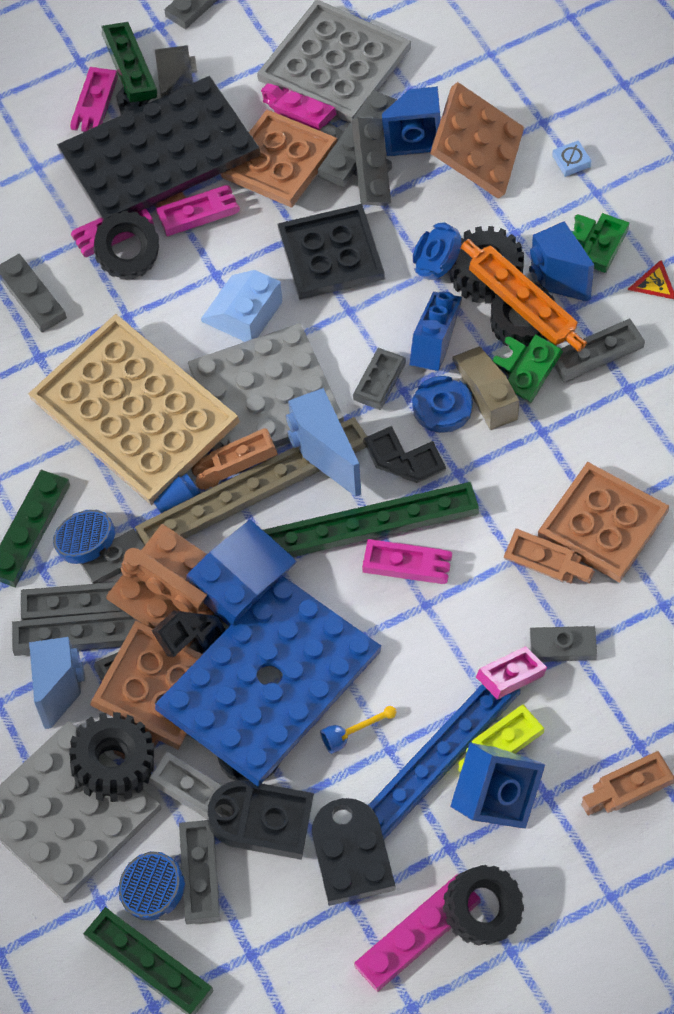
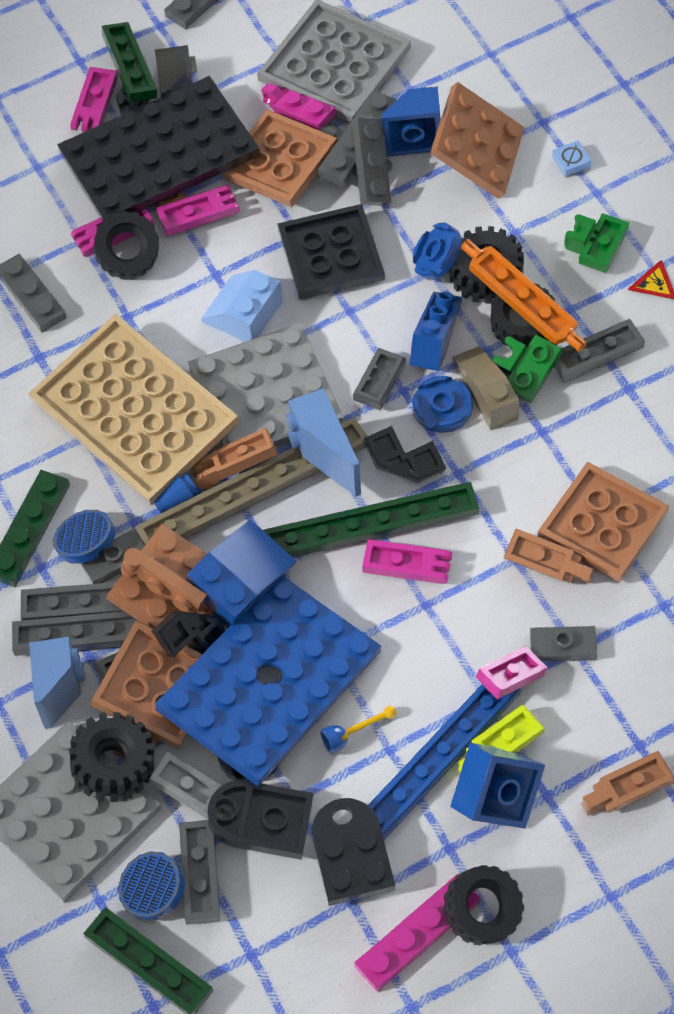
(561, 263): blue slope -> none

